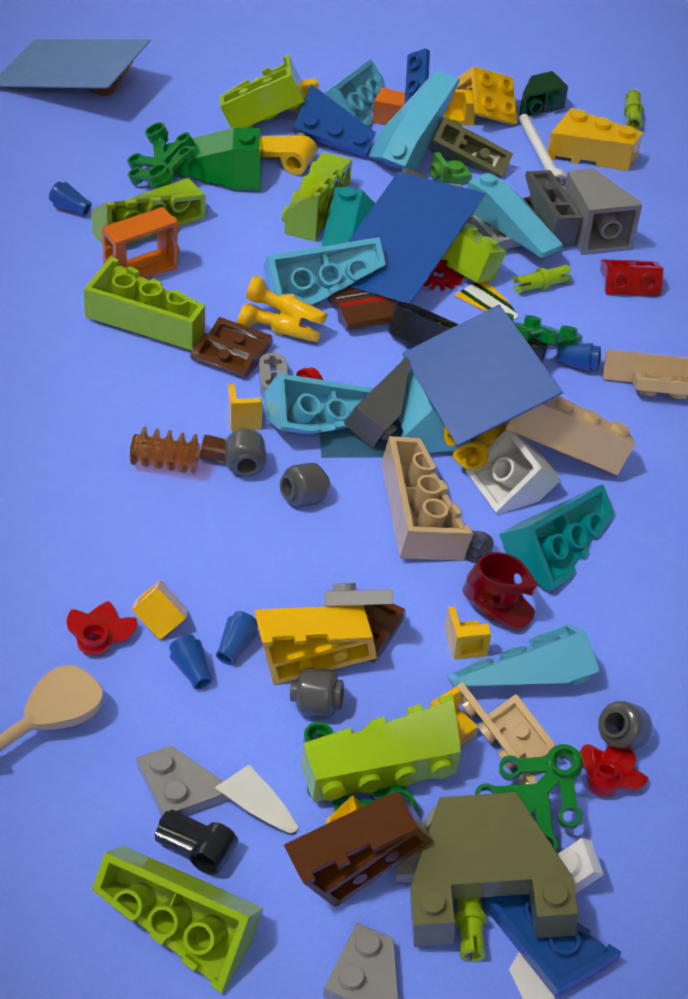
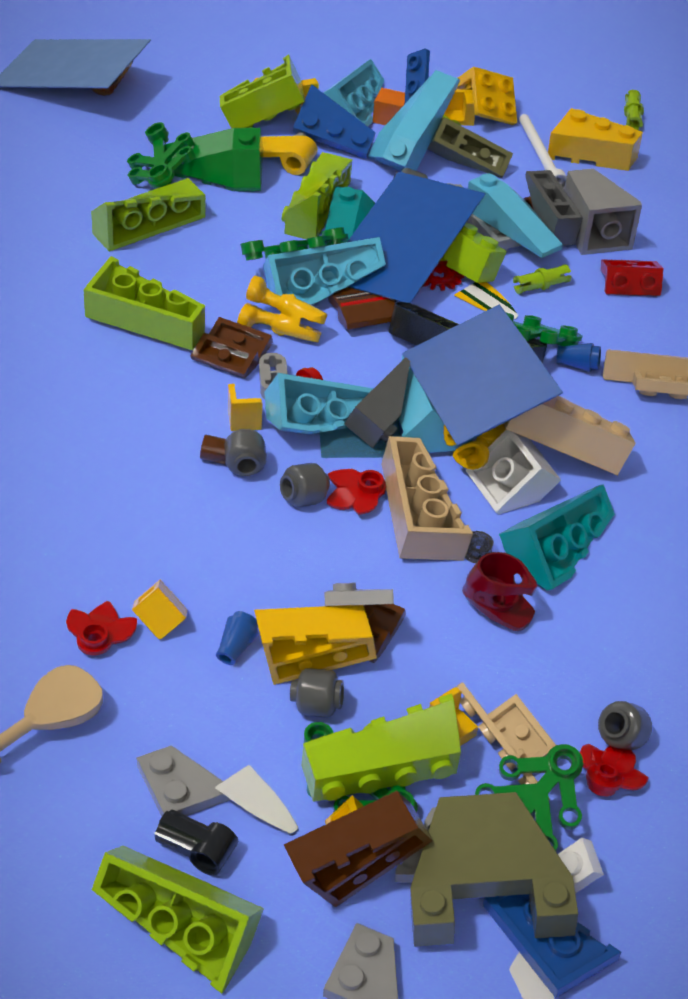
(69, 199): blue cone -> none
(151, 263): orange window -> none
(165, 450): clear orange piece -> none
(190, 659): blue cone -> none
(254, 249): none -> green plant
(356, 490): none -> red plate
(449, 172): bright green bracket -> none
(466, 638): yellow panel -> none
(470, 921): lime pin -> none
(543, 94): dark green slope -> none
(551, 658): medium azure wedge -> none

